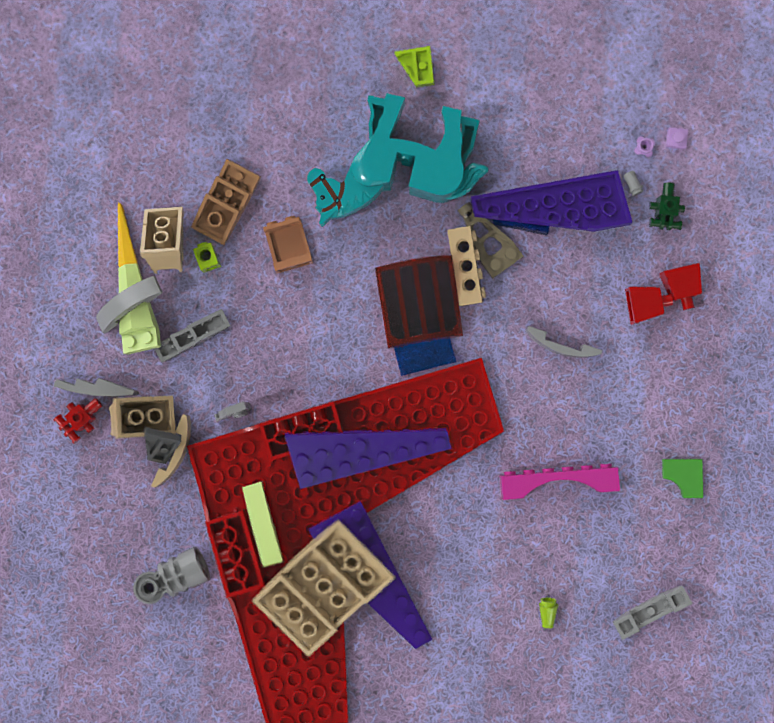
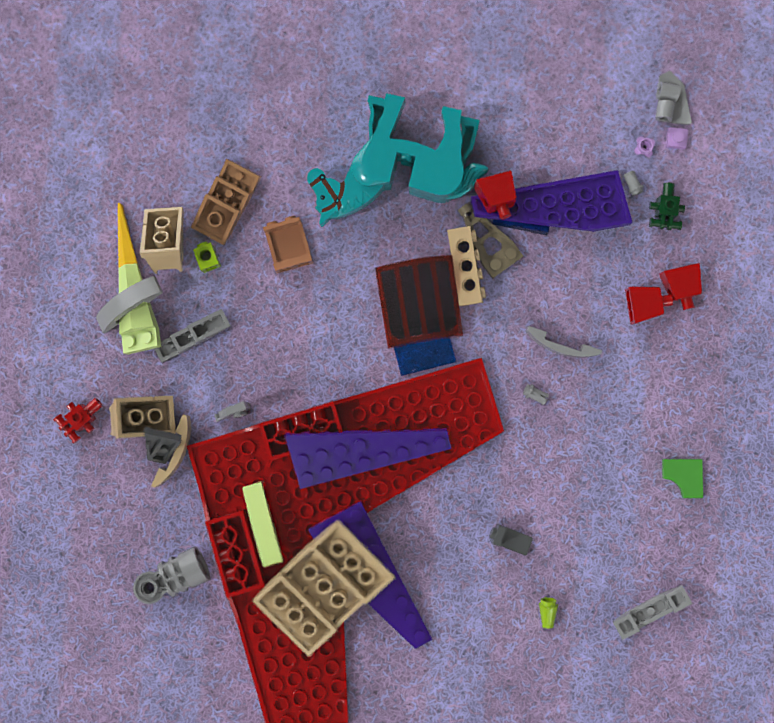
(101, 388): light grey slope -> none
(418, 65): lime wing -> none
(497, 193): none -> red torso
(510, 539): none -> dark grey bracket
(519, 485): dark pink arch -> none
(535, 394): none -> light grey pin
(672, 100): none -> light grey panel

